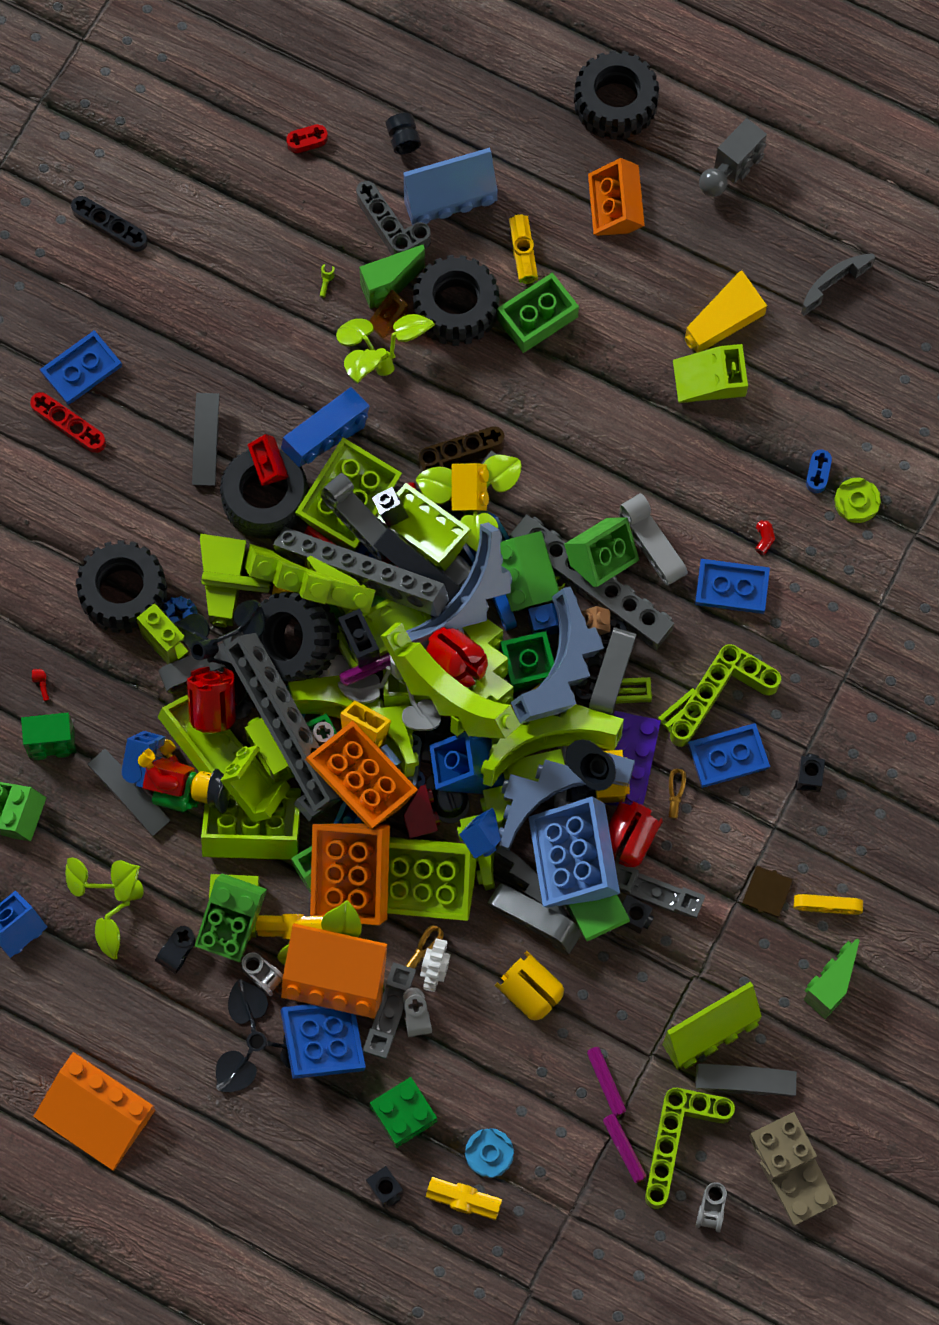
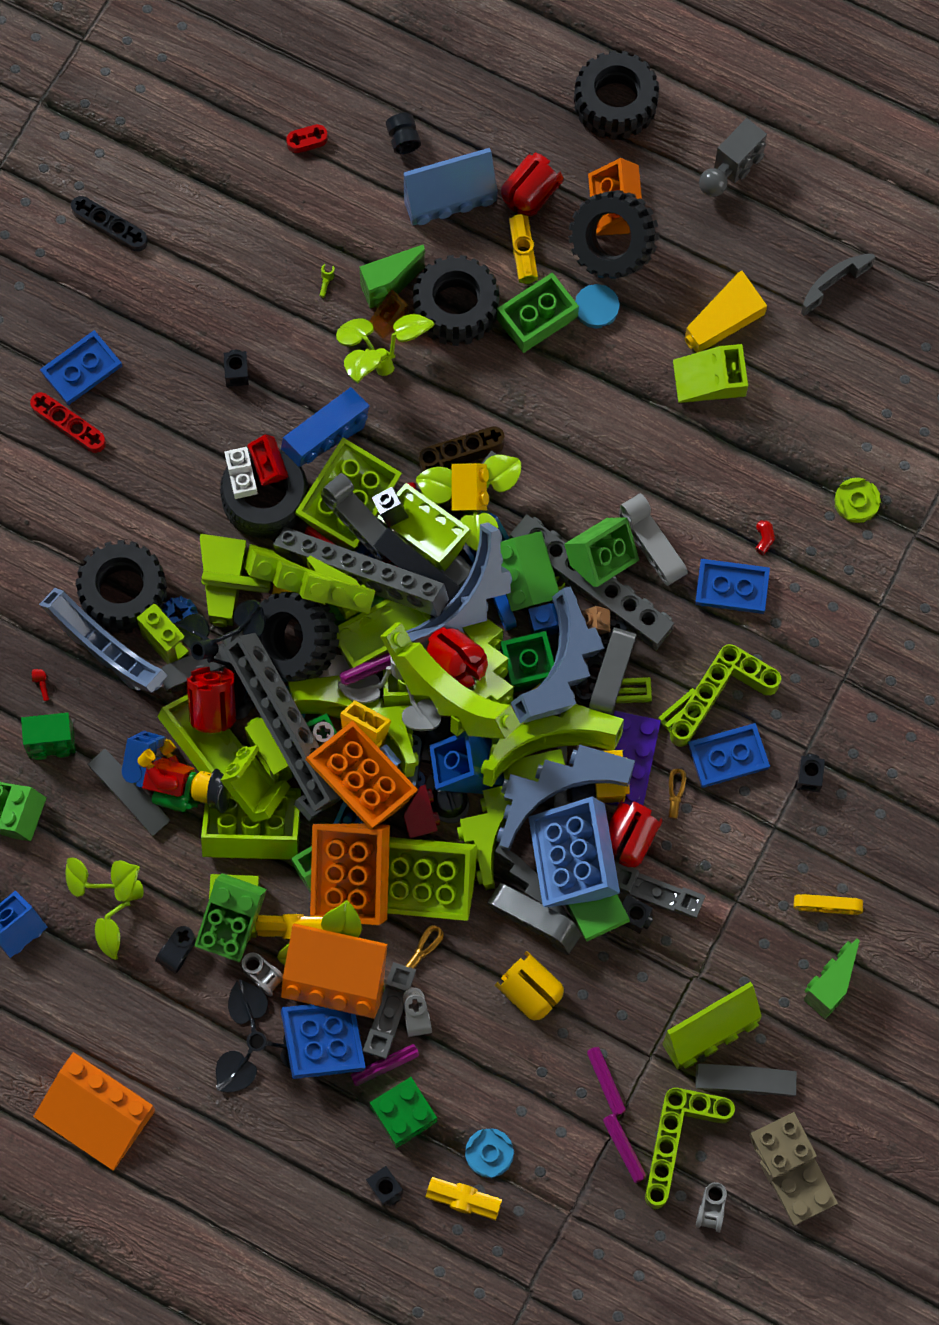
(105, 648): none -> sand blue arch
(205, 438): dark grey slope -> none
(236, 377): none -> black brick
(241, 472): none -> white slope
(359, 638): black brick -> none
(385, 1065): none -> magenta axle
(388, 219): dark grey beam -> none
(435, 965): white gear -> none
(482, 834): blue slope -> none
(530, 185): none -> red cylinder
(586, 242): none -> black tyre
(591, 764): black piece -> none
(597, 306): none -> dark azure tile
(767, 891): dark brown piece -> none
(813, 470): blue beam -> none

